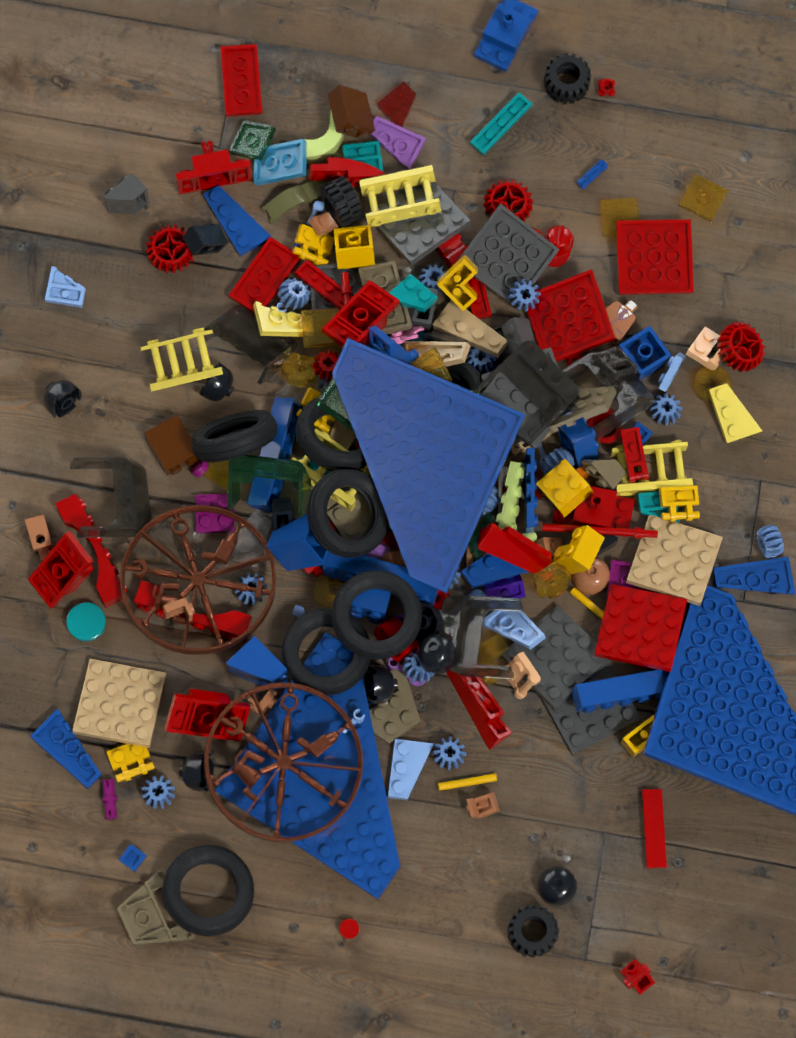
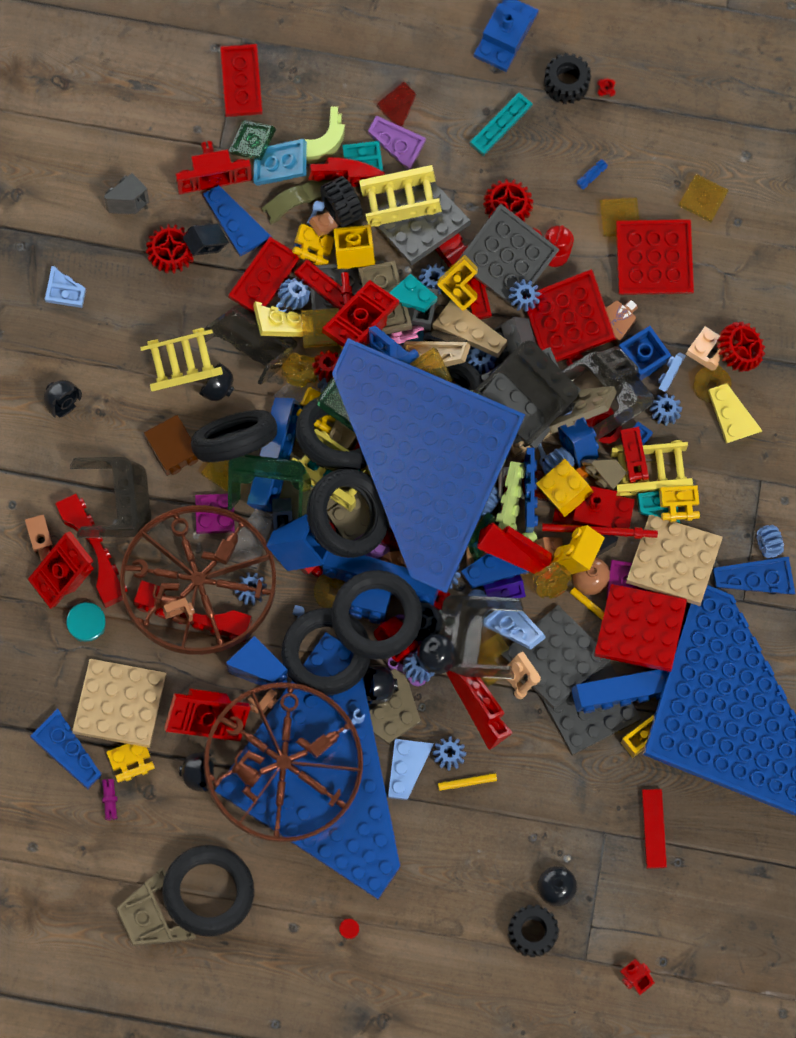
(132, 858): blue plate -> none
(151, 796): medium blue gear -> none
(199, 468): magenta tile -> none
(351, 112): reddish brown brick -> none
(482, 806): nougat bracket -> none

